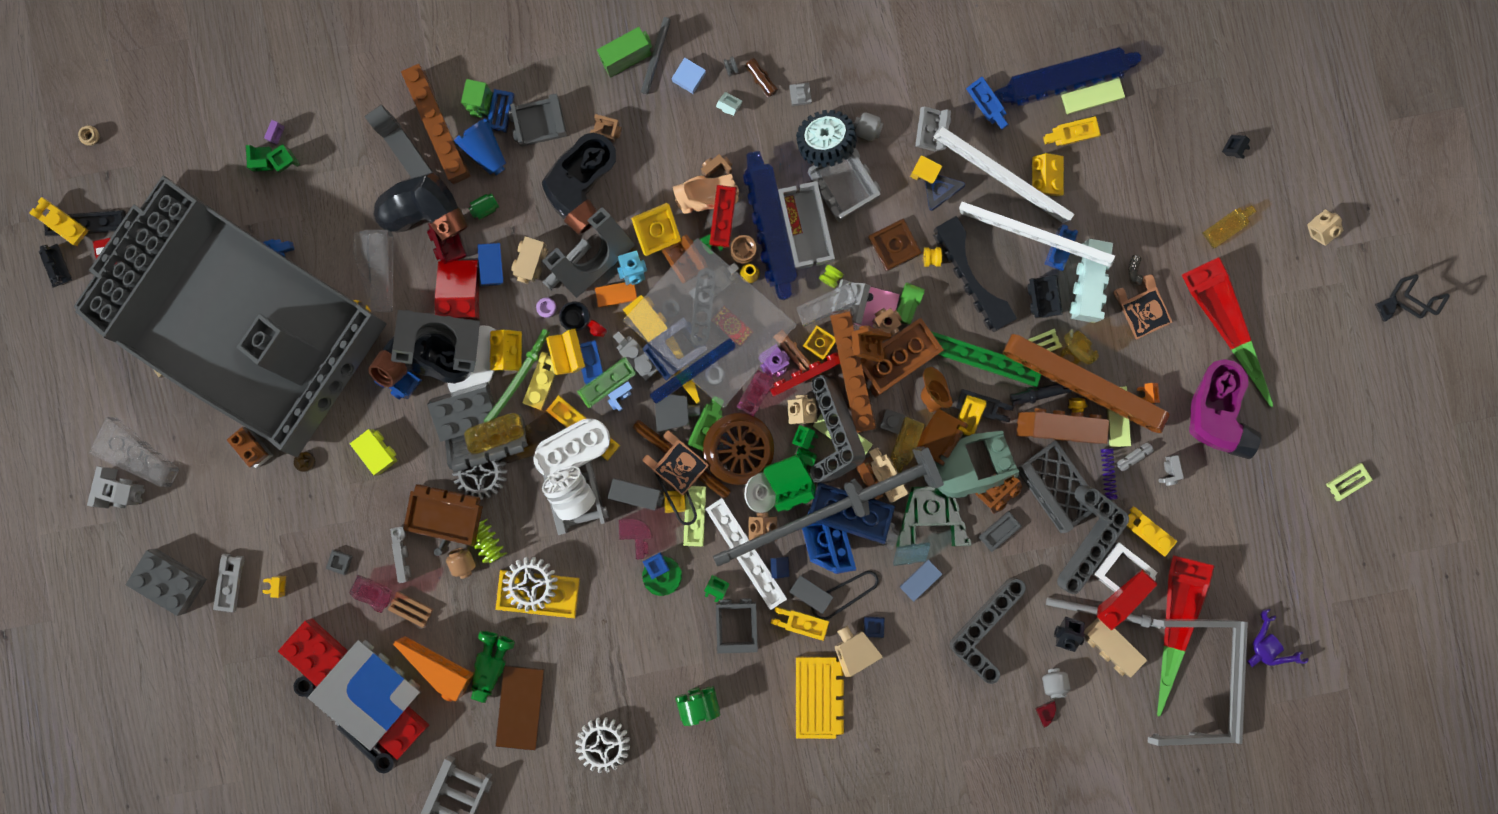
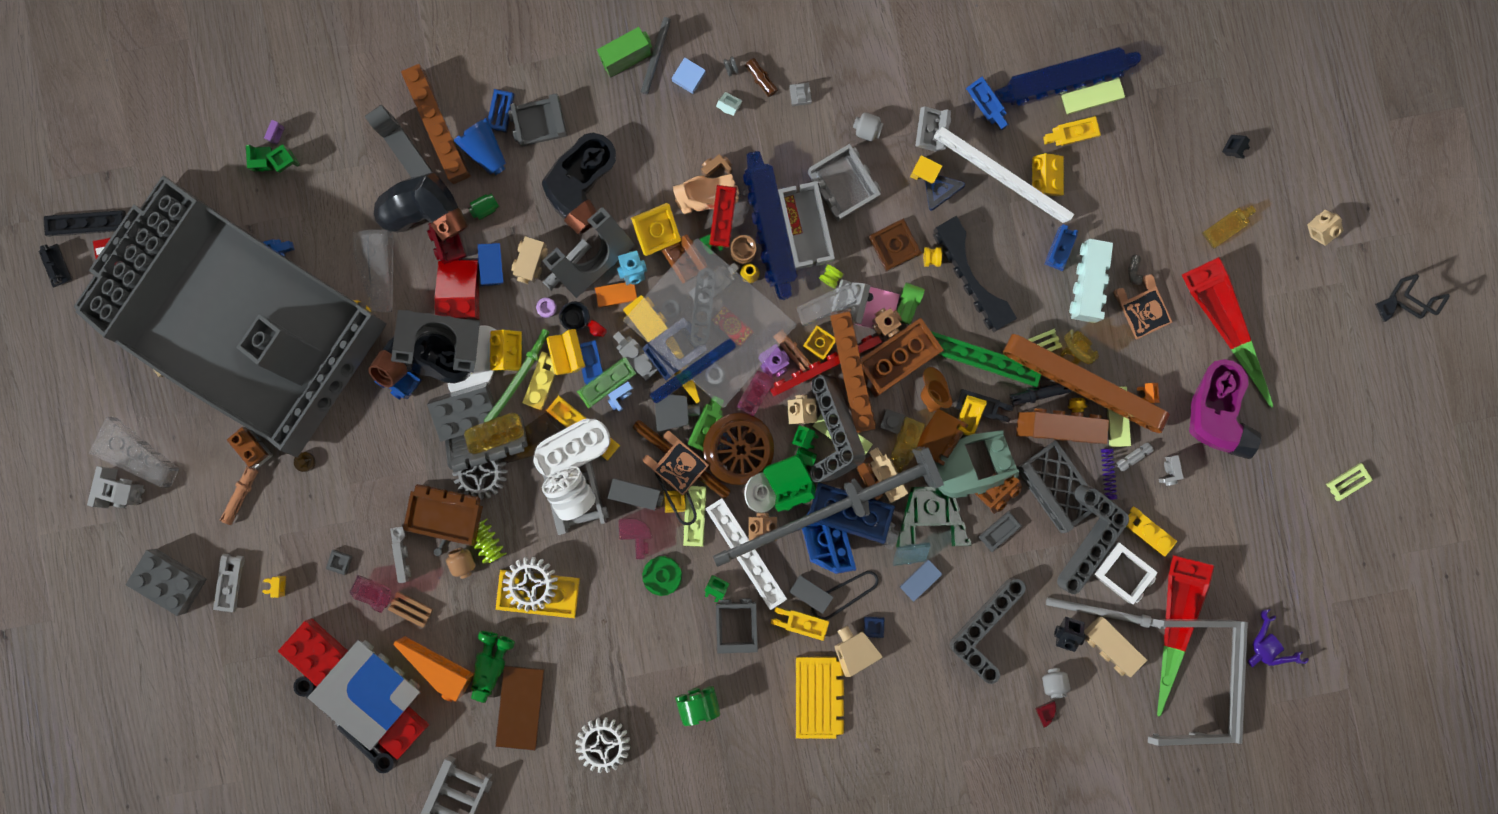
(59, 222): yellow plate -> none
(85, 131): tan plate -> none
(242, 488): none -> nougat pin
(374, 451): neon yellow brick -> none
(477, 98): bright green brick -> none
(602, 121): medium nougat window -> none
(656, 565): blue tile -> none
(780, 567): dark blue tile -> none
(826, 138): wheel -> none
(868, 343): dark orange bracket -> none
(1037, 234): white tile -> none
(1045, 297): black bracket -> none
(1125, 600): red slope -> none

